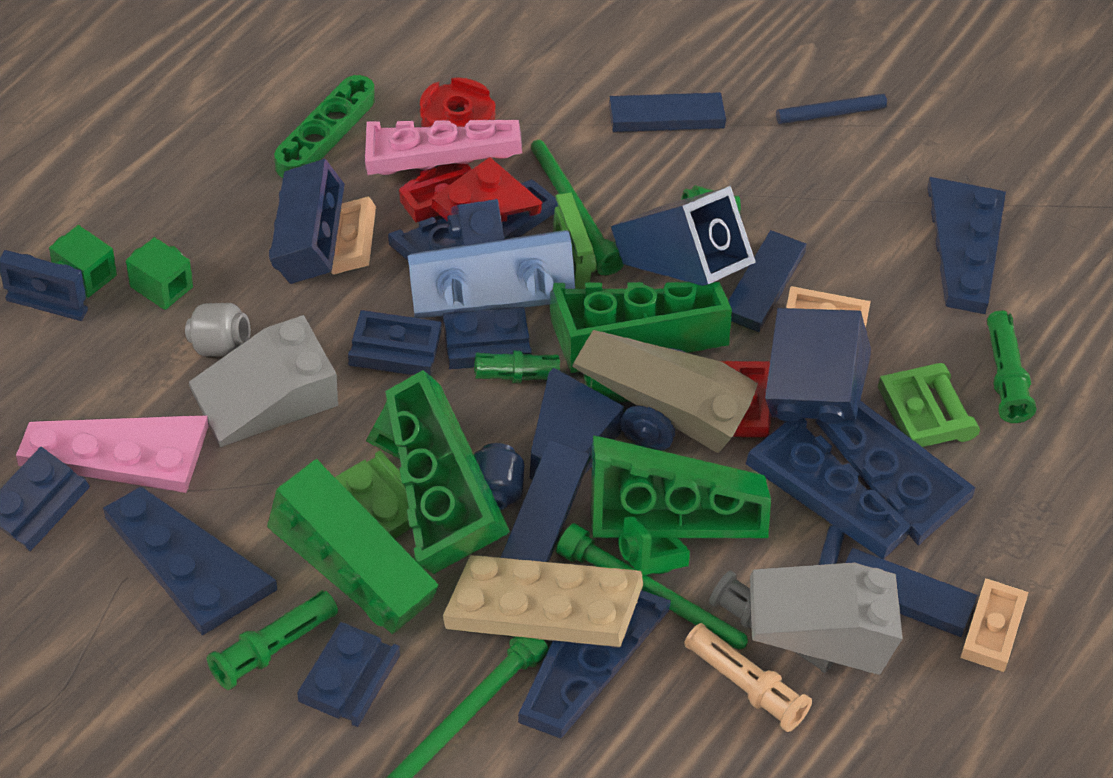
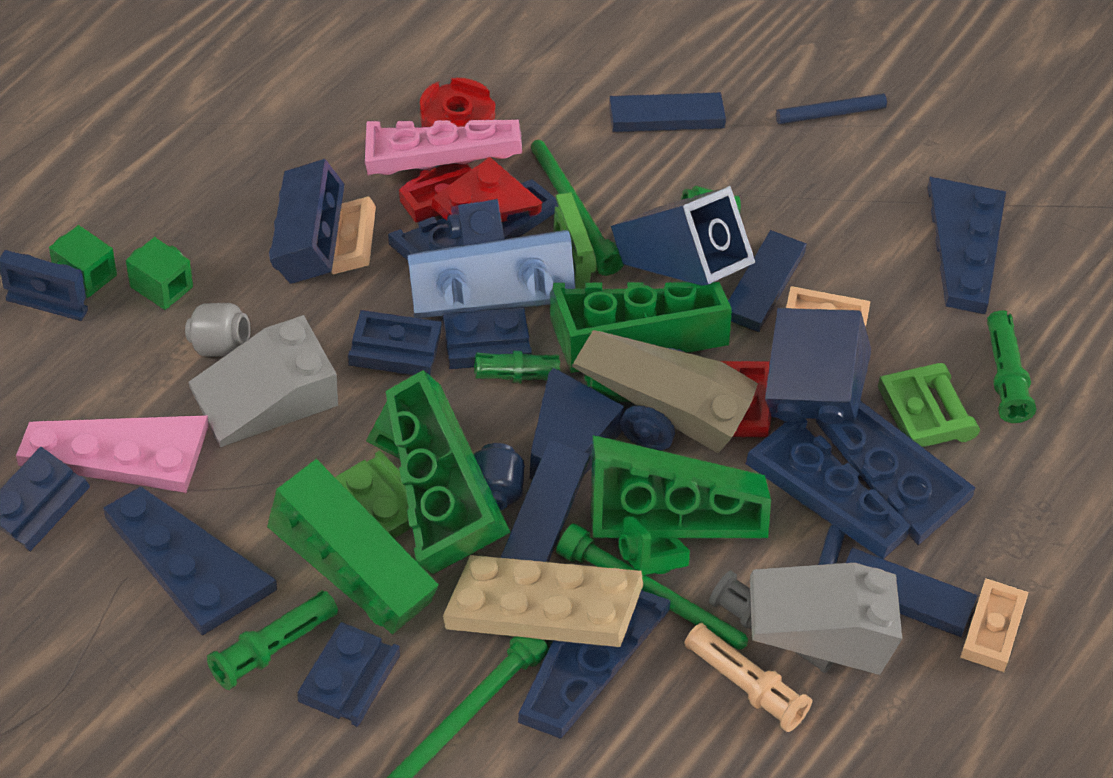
(331, 129): green beam -> none

